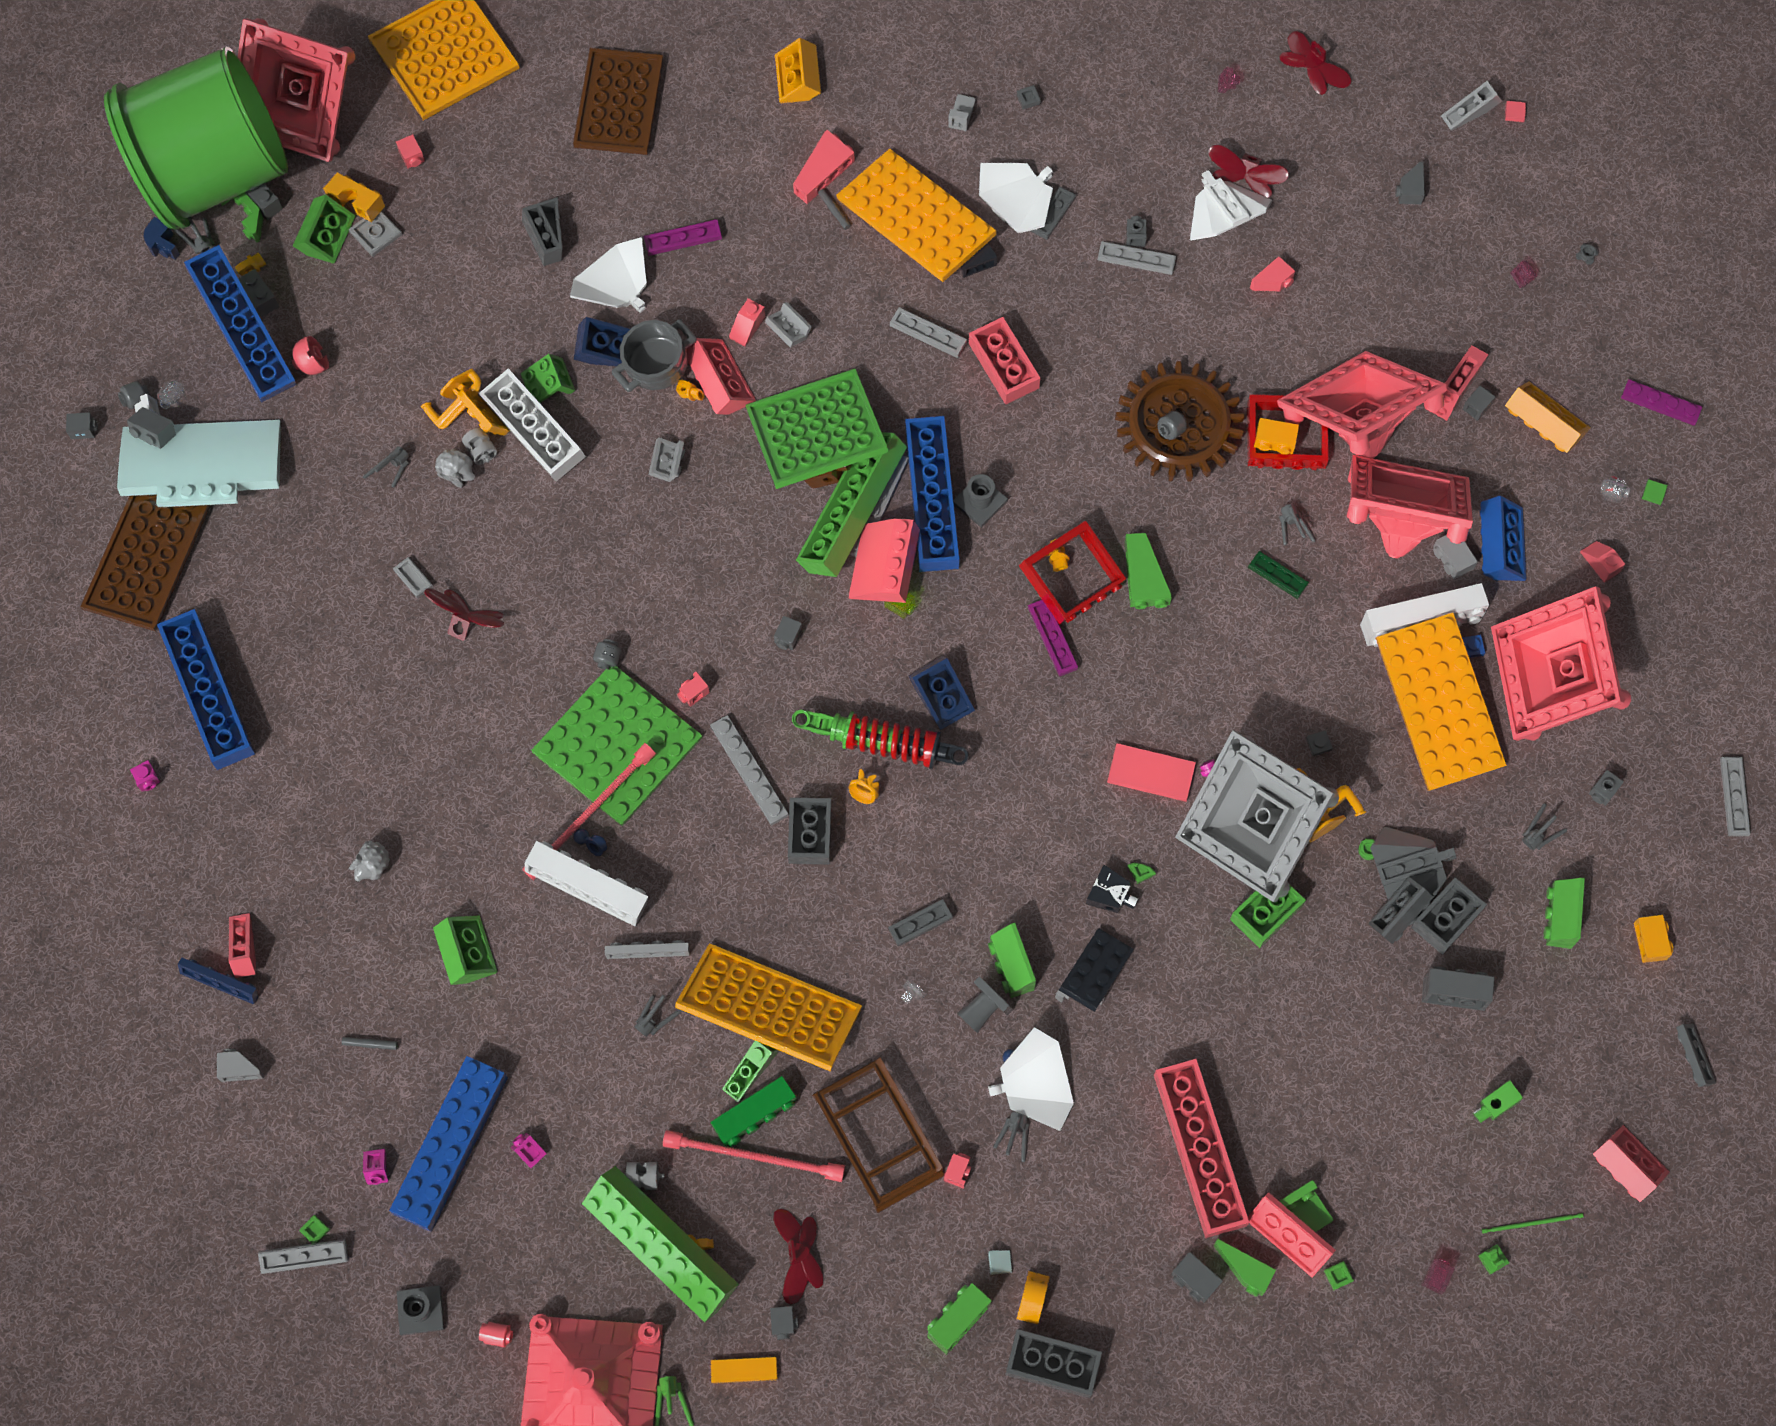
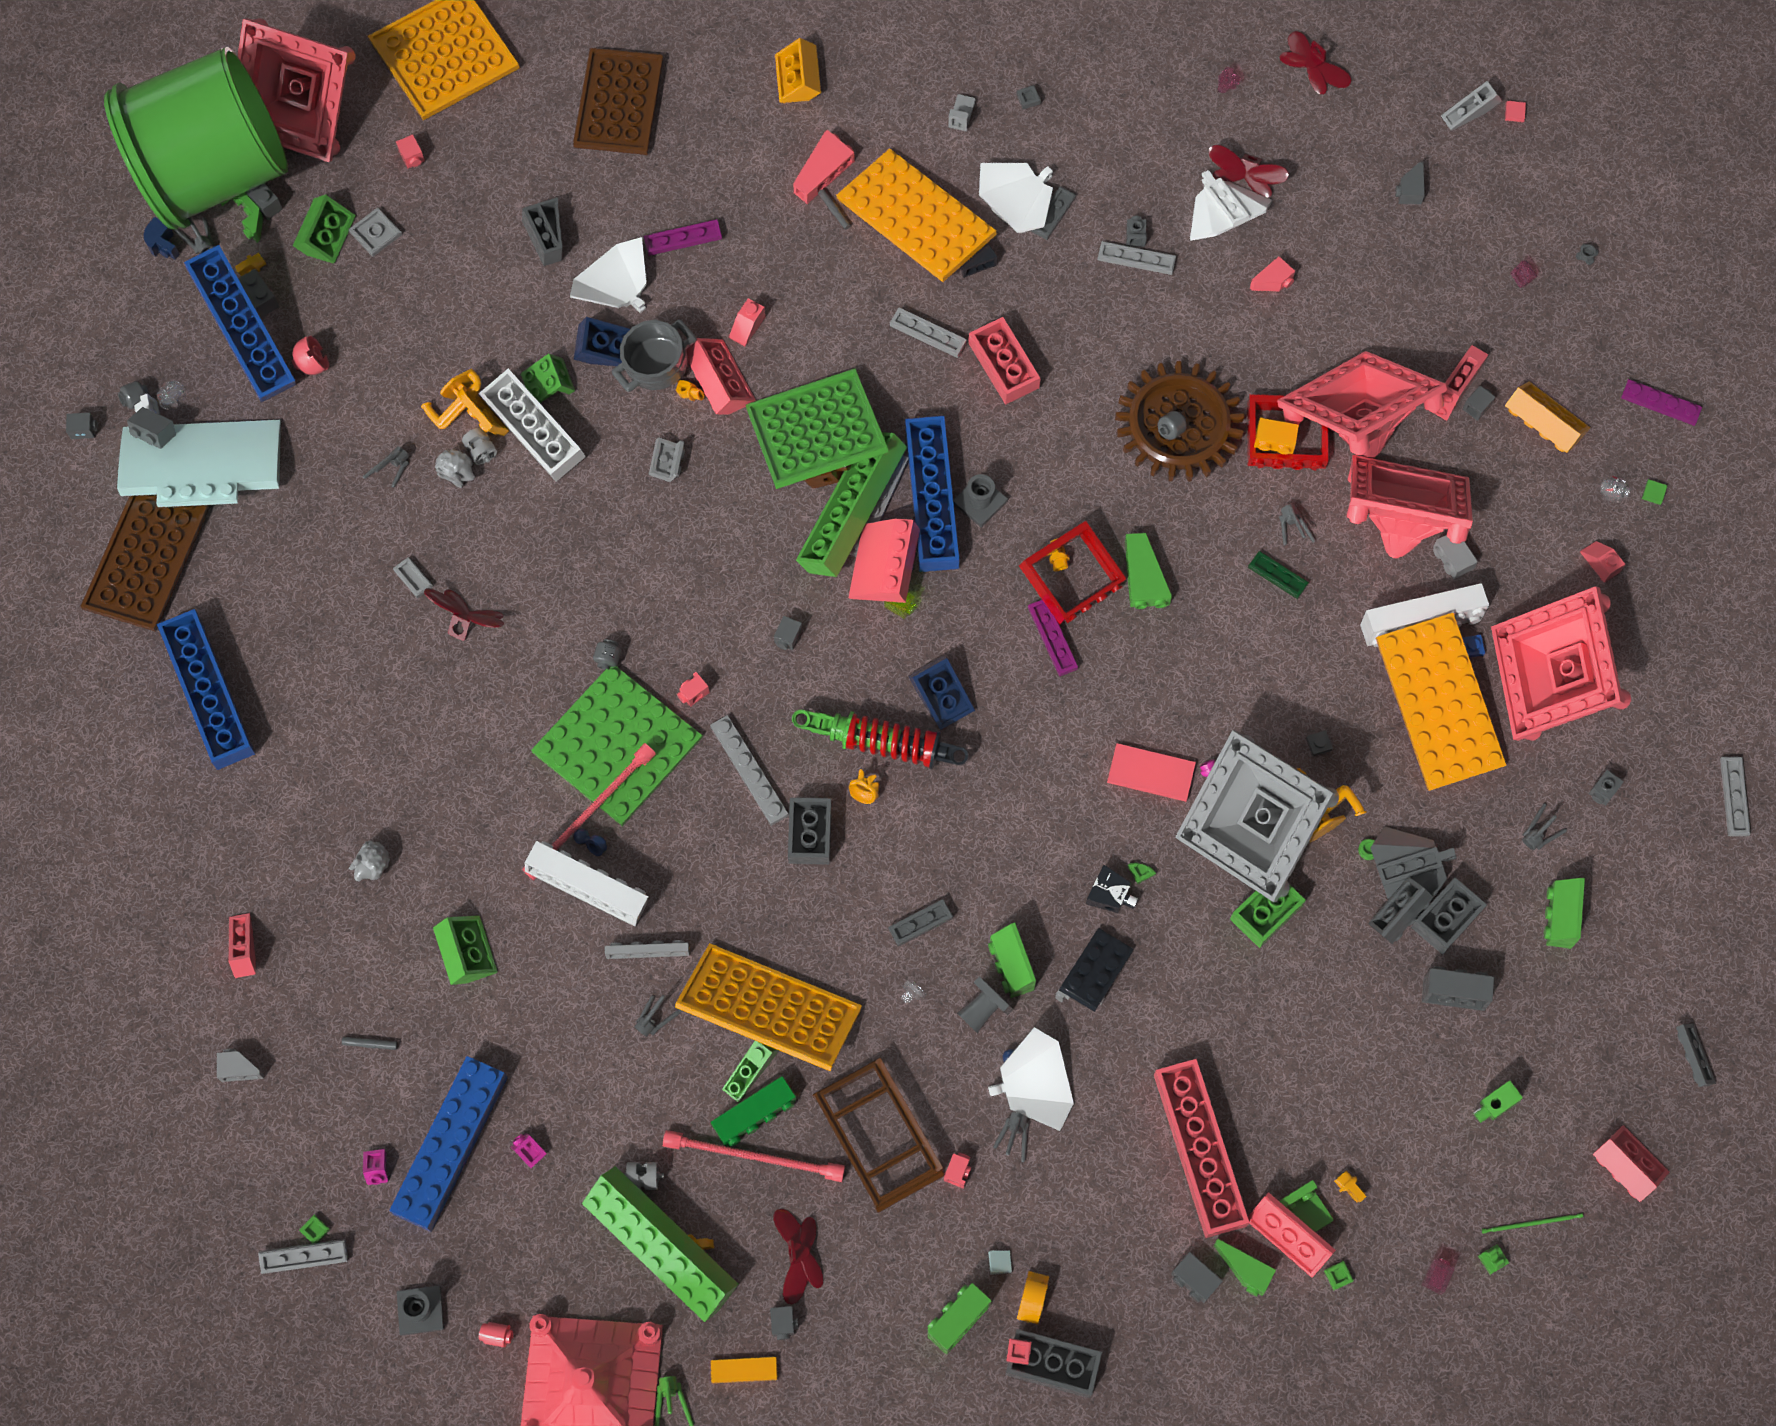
(145, 776): dark pink bracket -> none
(212, 978): dark blue plate -> none
(366, 203): light orange arch -> none
(789, 325): light grey bracket -> none
(1018, 1351): none -> coral tile
(1347, 1183): none -> light orange piece
(1502, 540): blue slope -> none
(1653, 938): light orange brick -> none

